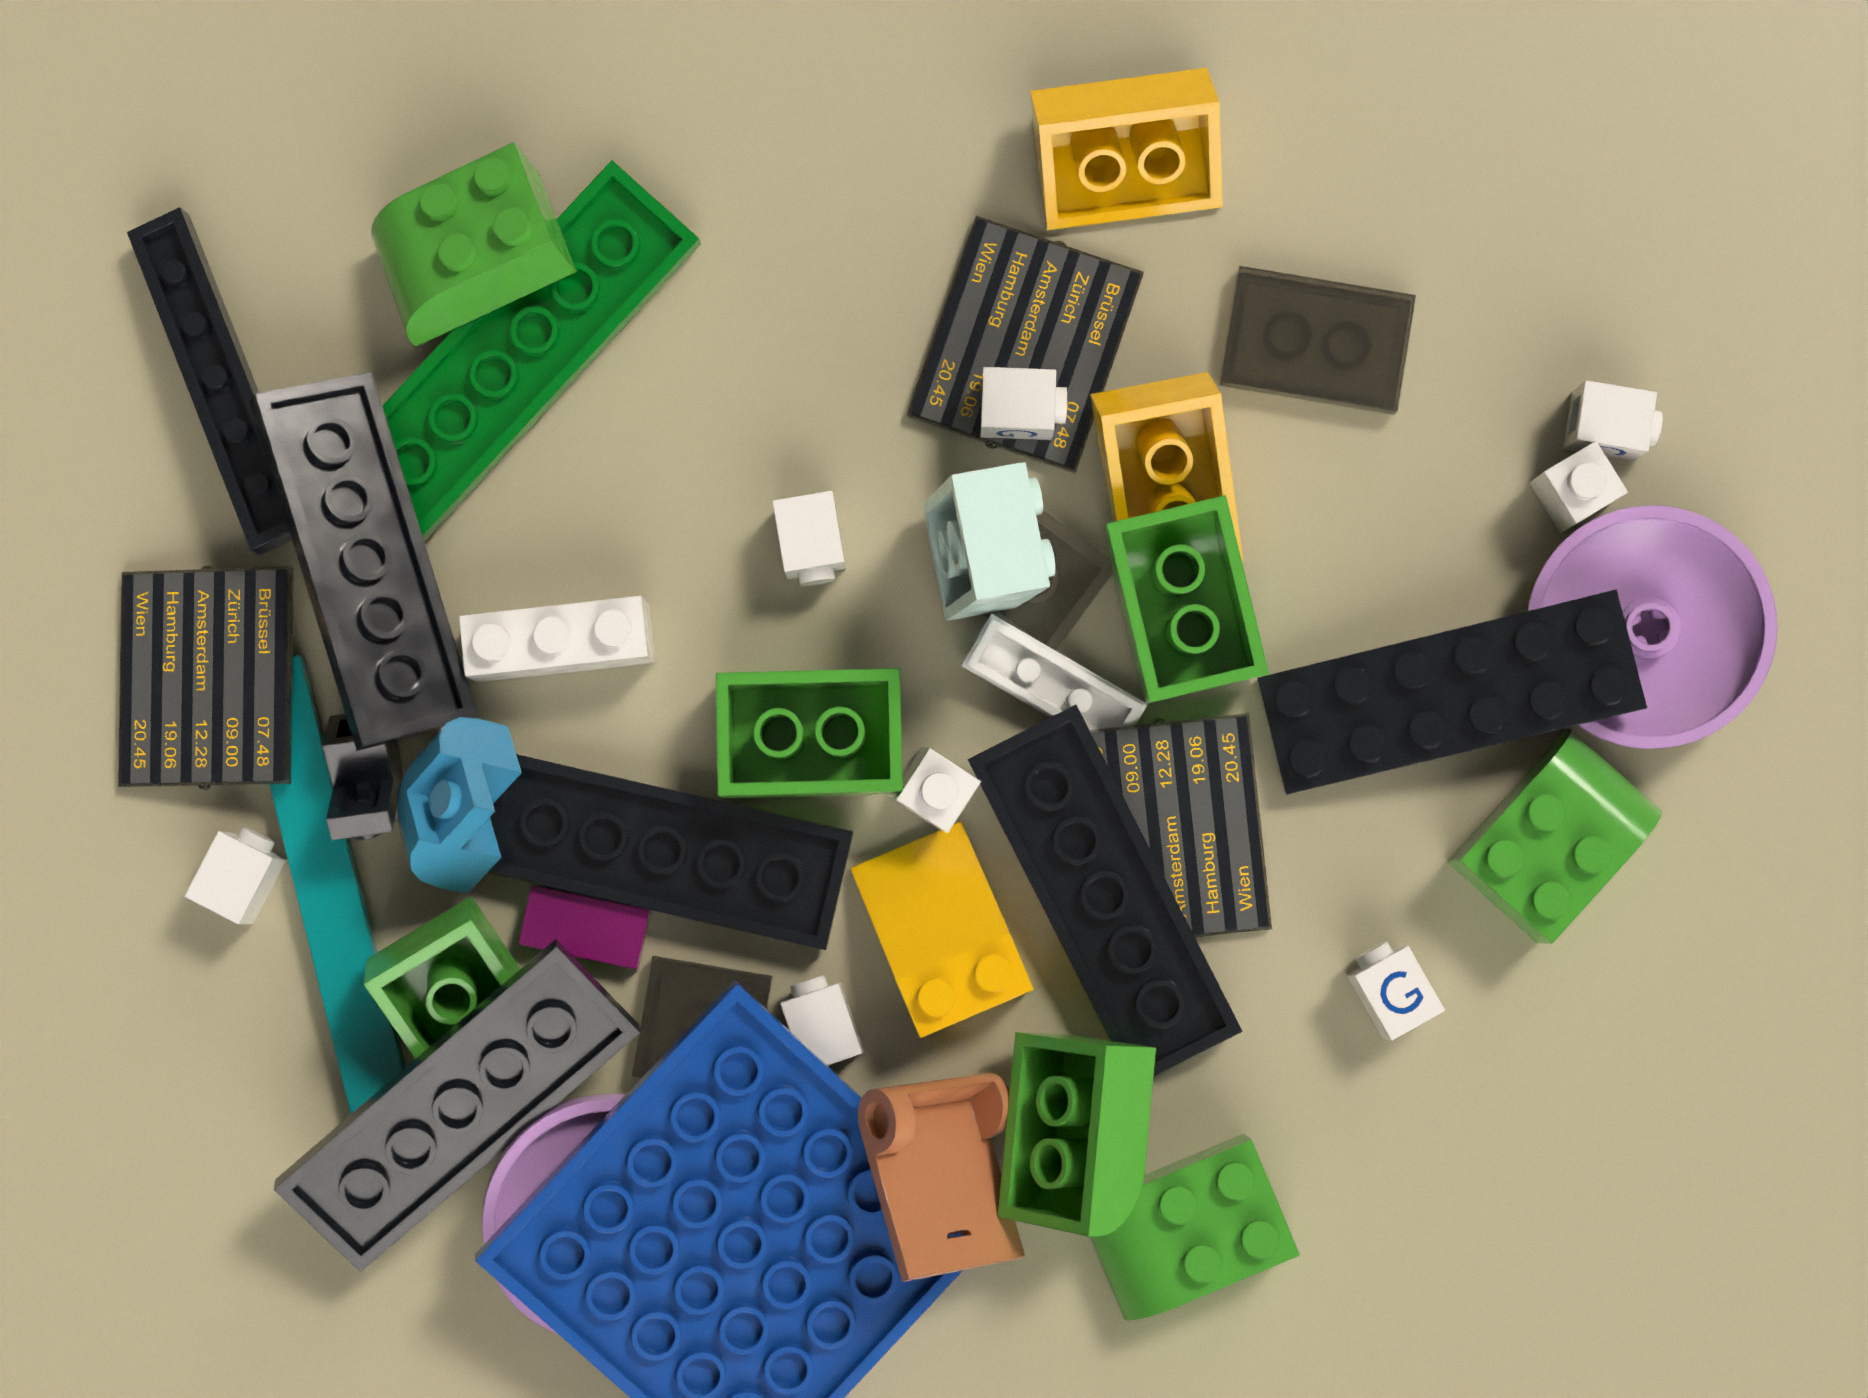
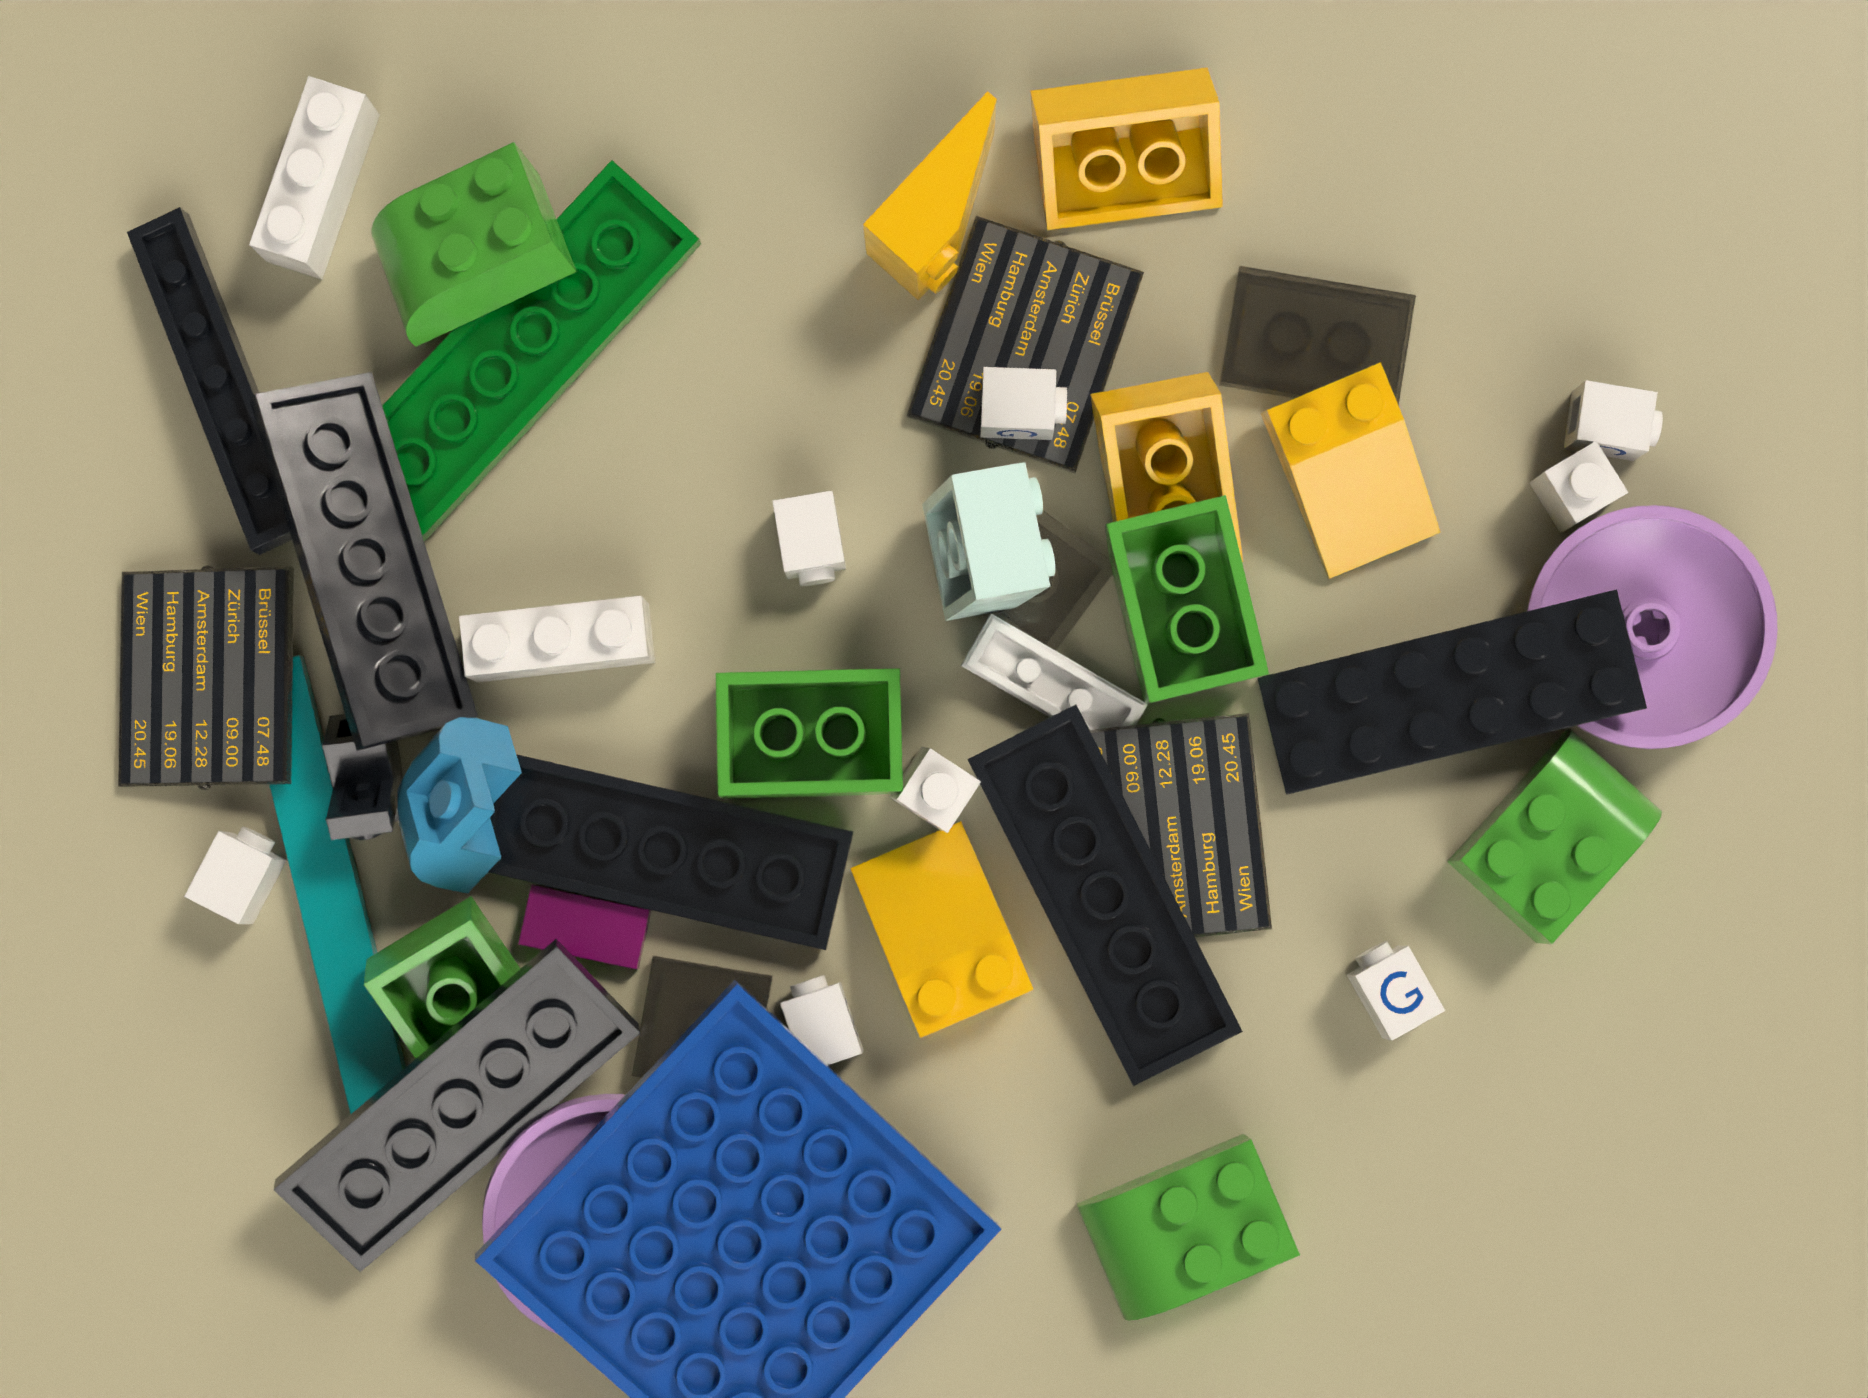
(315, 177): none -> white brick
(925, 219): none -> yellow slope
(940, 1172): nougat door -> none
(1076, 1132): bright green brick -> none
(1352, 470): none -> yellow slope

